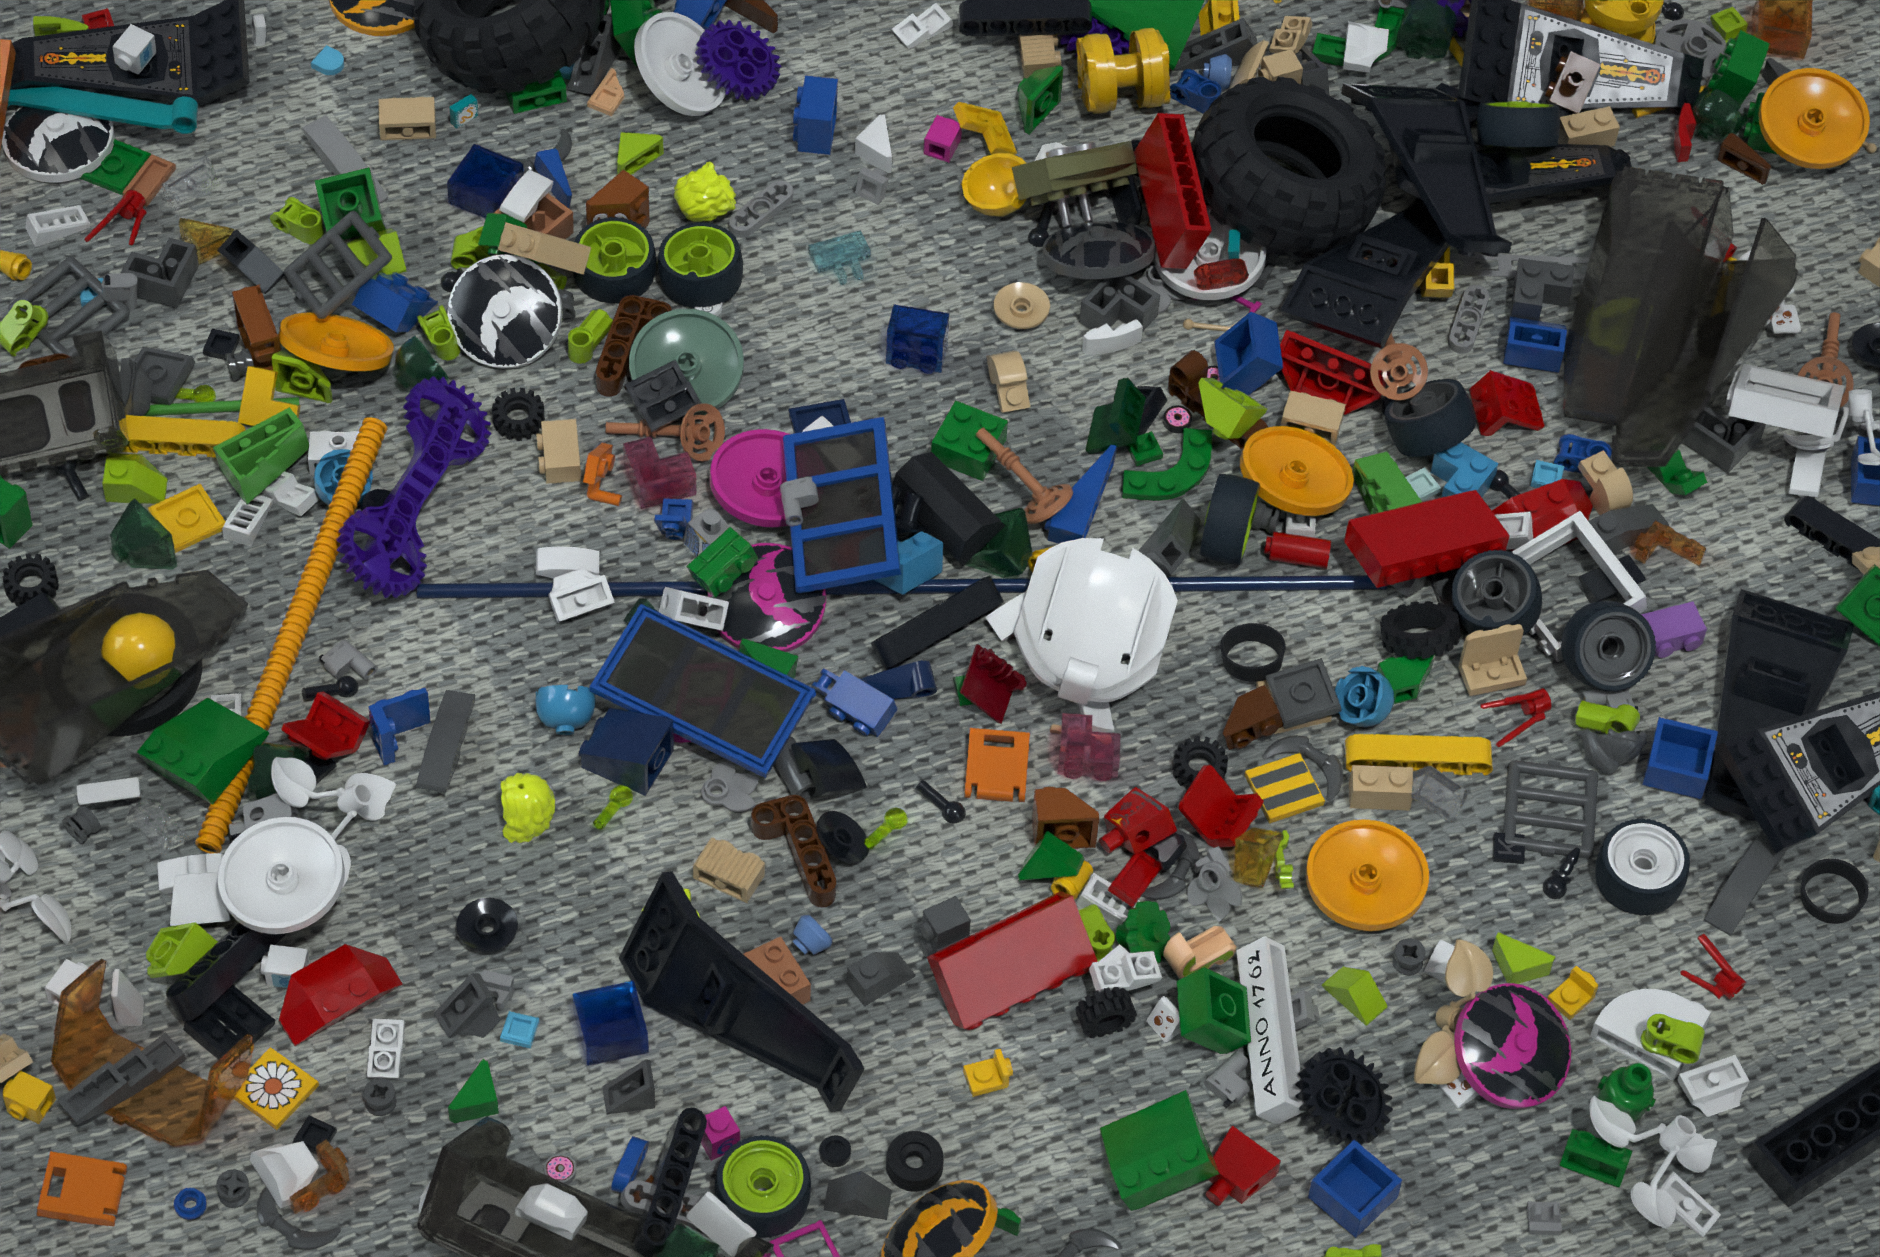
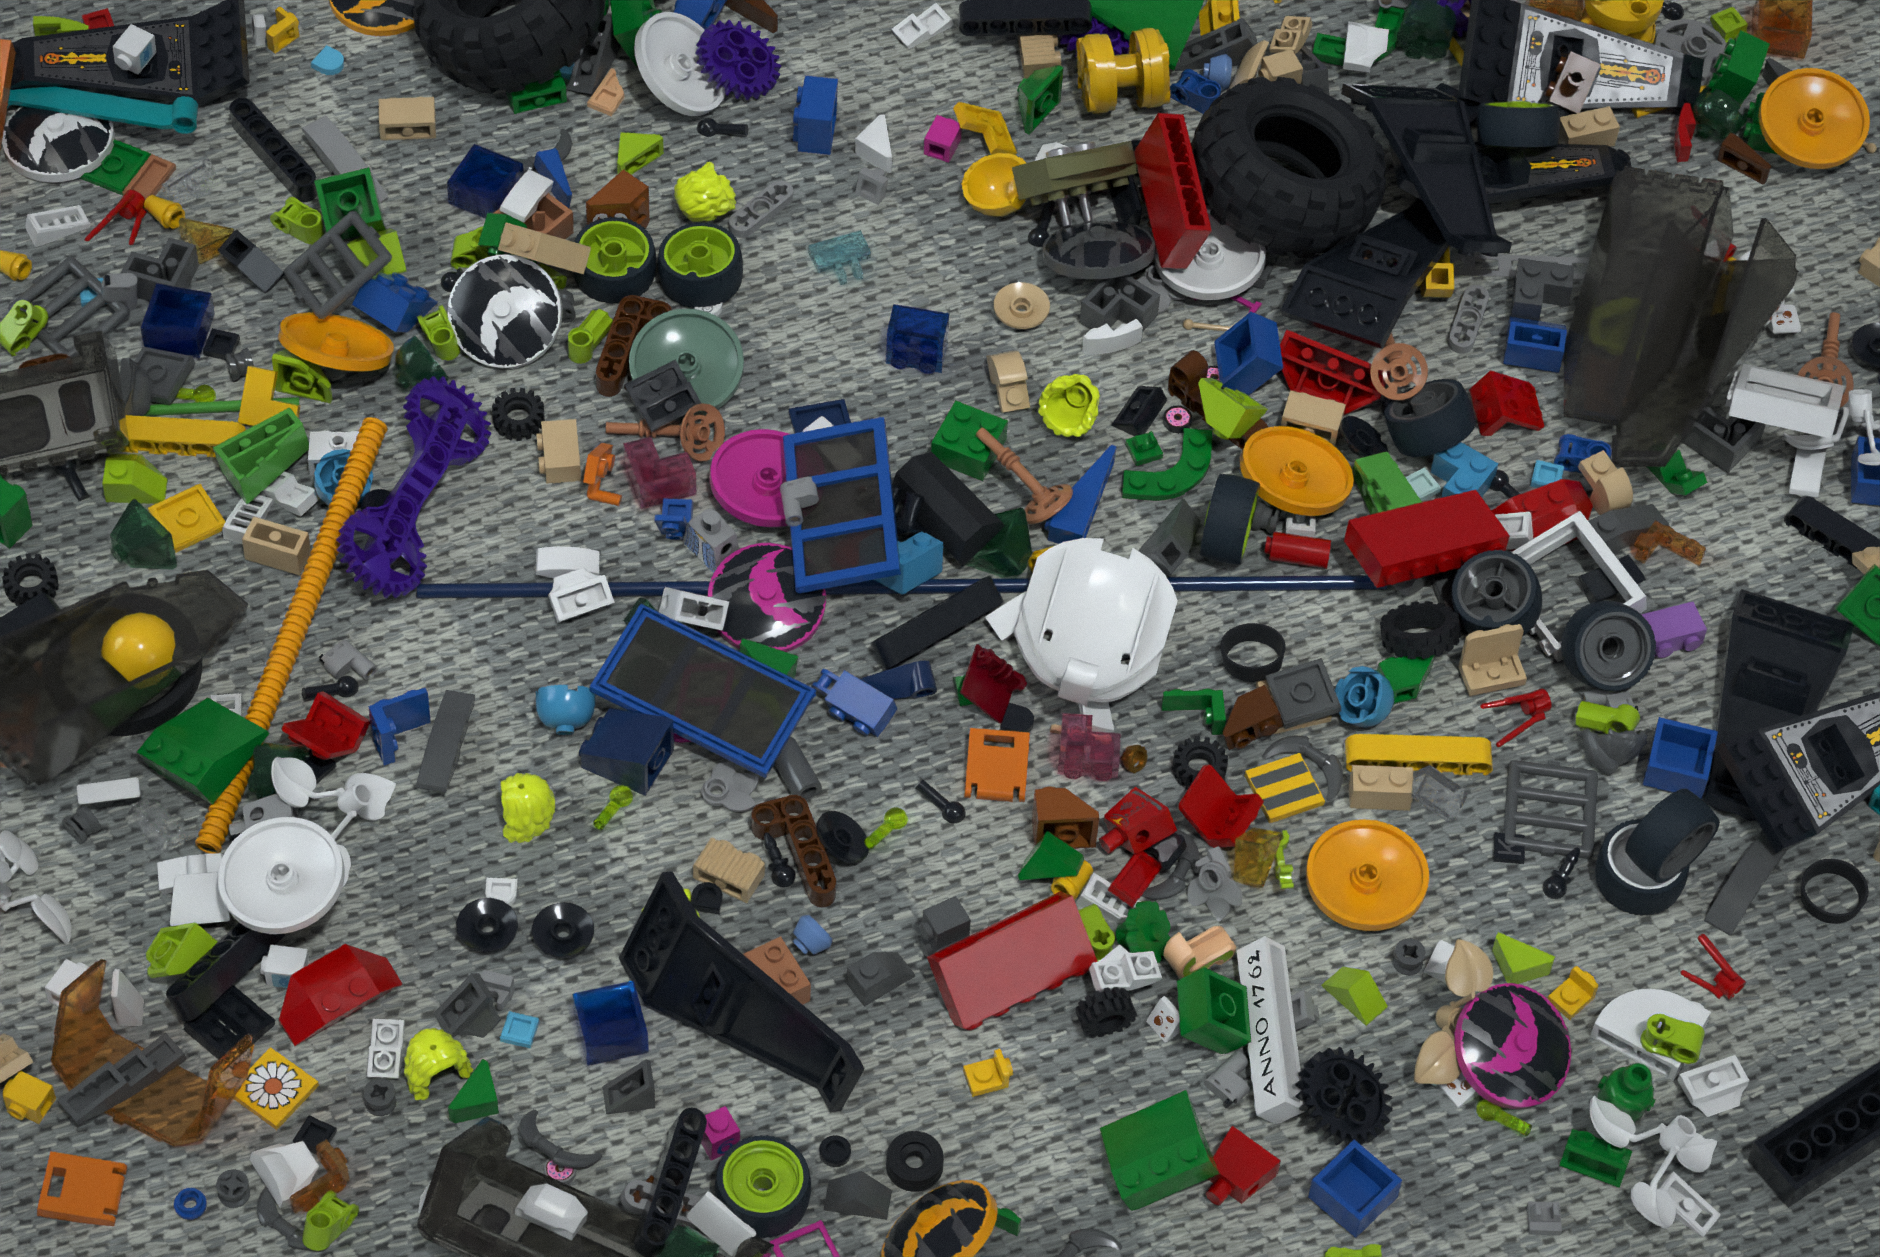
(164, 211): none -> yellow cone
(178, 320): none -> clear blue piece
(256, 325): dark orange window -> none
(273, 149): none -> black beam
(276, 545): none -> tan brick
(283, 32): none -> yellow bracket
(327, 1221): none -> lime piece
(429, 1054): none -> neon yellow hair
(463, 111): teal tile -> none
(502, 889): none -> white tile
(532, 1137): none -> dark grey piece
(560, 918): none -> black dish
(630, 1163): blue beam -> none
(707, 898): none -> black tile
(709, 127): none -> black bar
(722, 562): green brick -> none
(782, 874): none -> black bar
(829, 766): black slope -> none
(1017, 719): none -> black tile
(1069, 405): none -> neon yellow hair
(1117, 421): dark green bracket -> none
(1132, 755): none -> pearl gold piece
(1206, 699): none -> green bracket
(1221, 274): clear red beam -> none
(1234, 244): teal tile -> none
(1361, 437): none -> black dish
(1491, 1112): none -> clear neon green bar
(1672, 835): none -> black wheel

